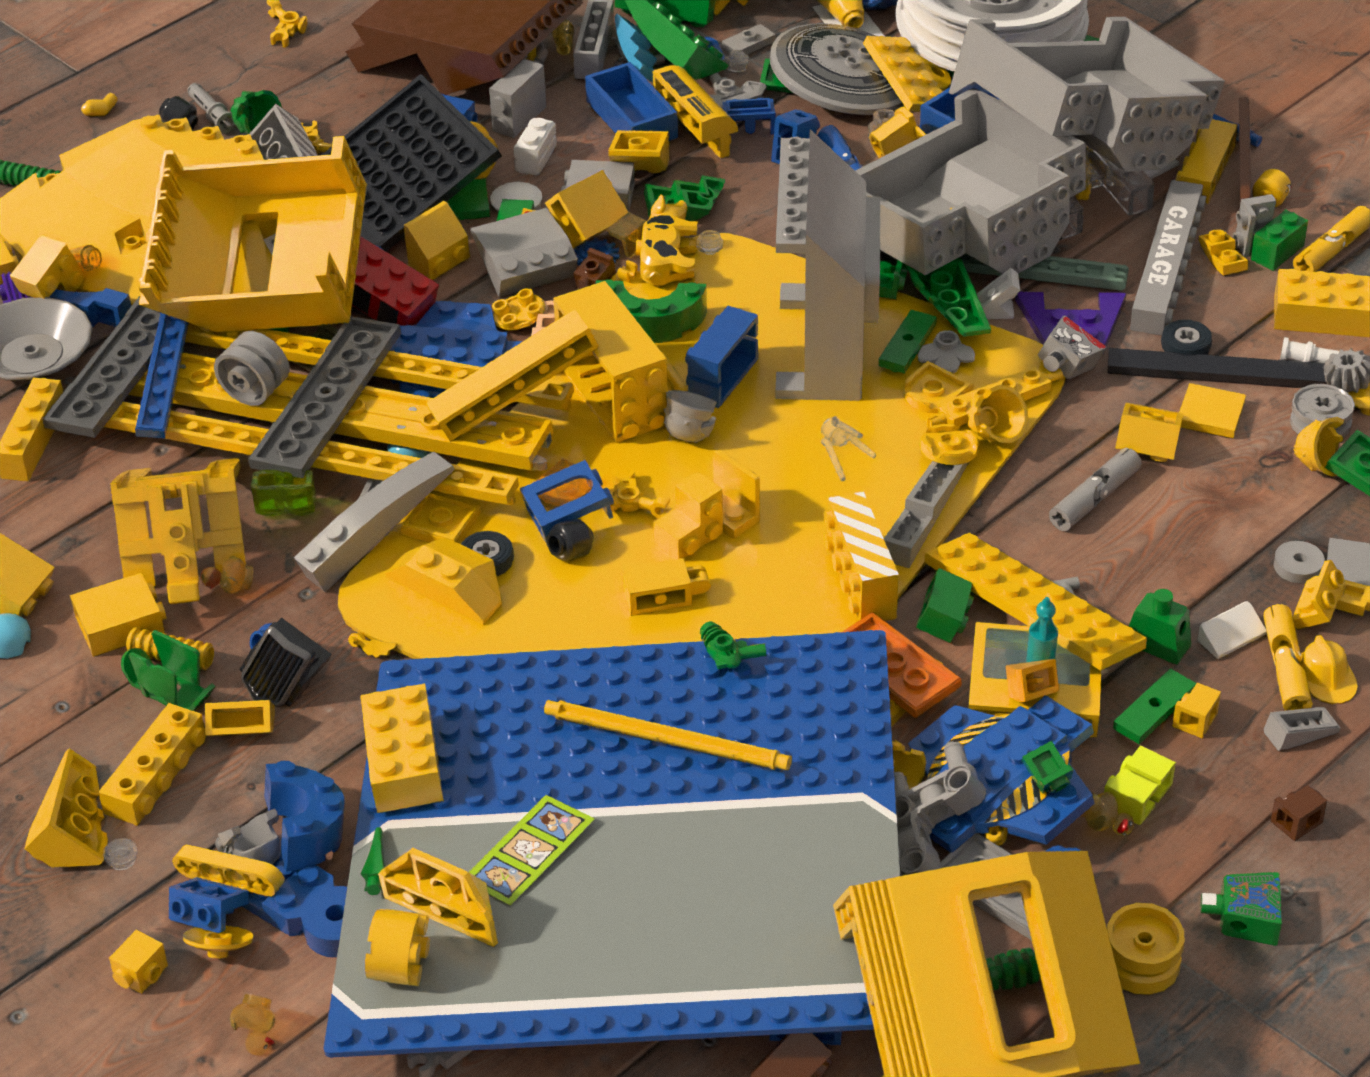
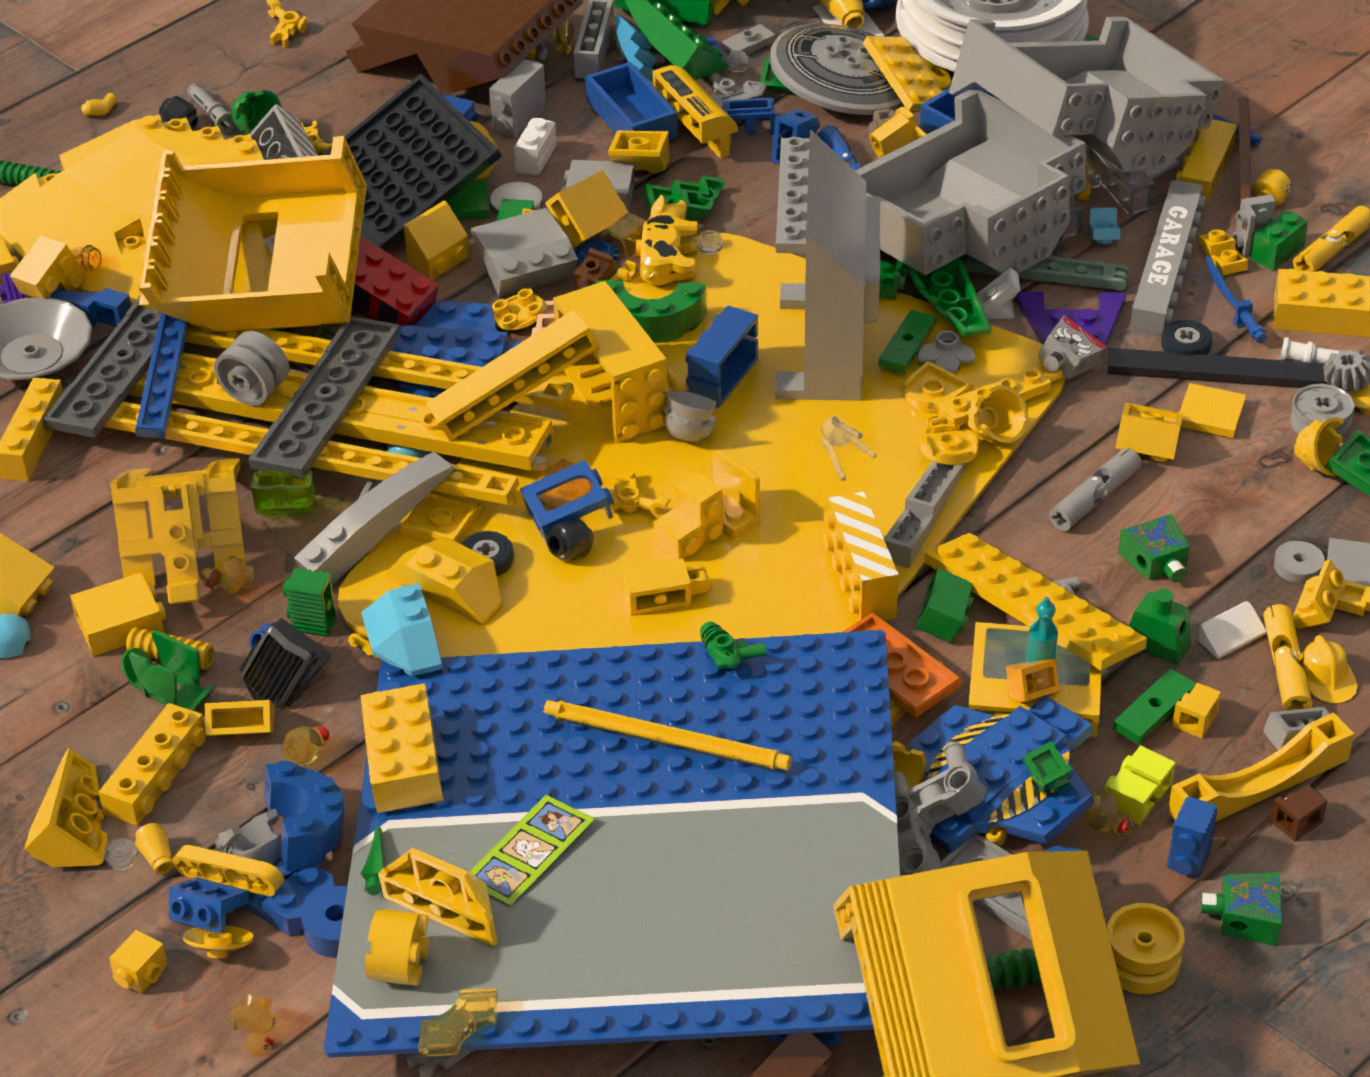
(155, 847): none -> yellow cone
(304, 744): none -> clear yellow animal
(310, 601): none -> green brick
(403, 631): none -> medium azure wedge
(447, 1031): none -> clear yellow tile
(1103, 224): none -> medium azure bracket
(1156, 548): none -> green torso
(1192, 837): none -> blue brick
(1242, 309): none -> blue sword
(1309, 753): none -> yellow arch

